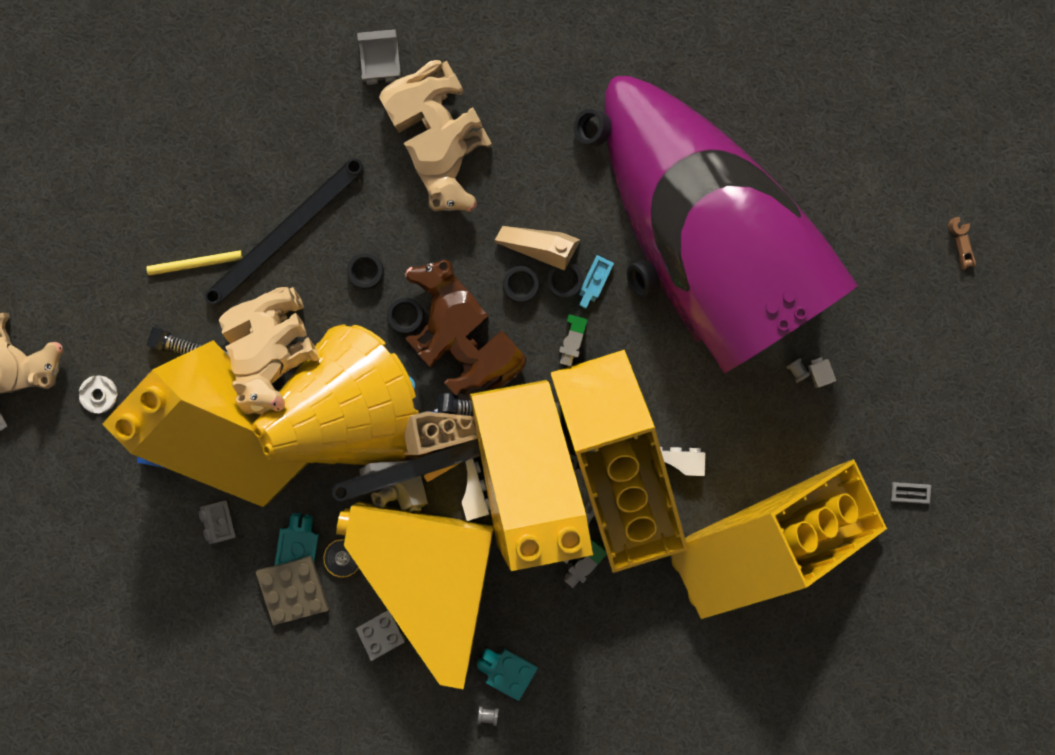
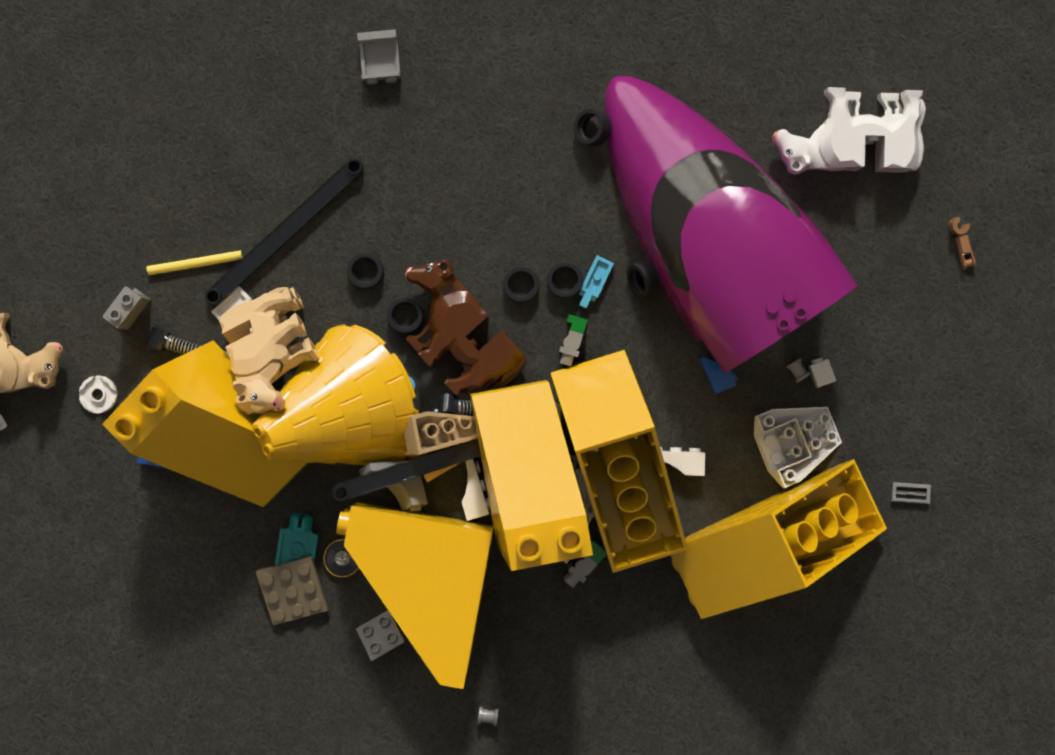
(126, 308): none -> light grey panel
(216, 522): light grey bracket -> none
(235, 298): none -> white tile
(382, 497): light grey bush -> none
(442, 147): tan animal -> none
(506, 672): teal plate -> none
(546, 246): tan wedge -> none
(716, 377): none -> blue slope
(795, 441): none -> white wedge
(843, 135): none -> white animal

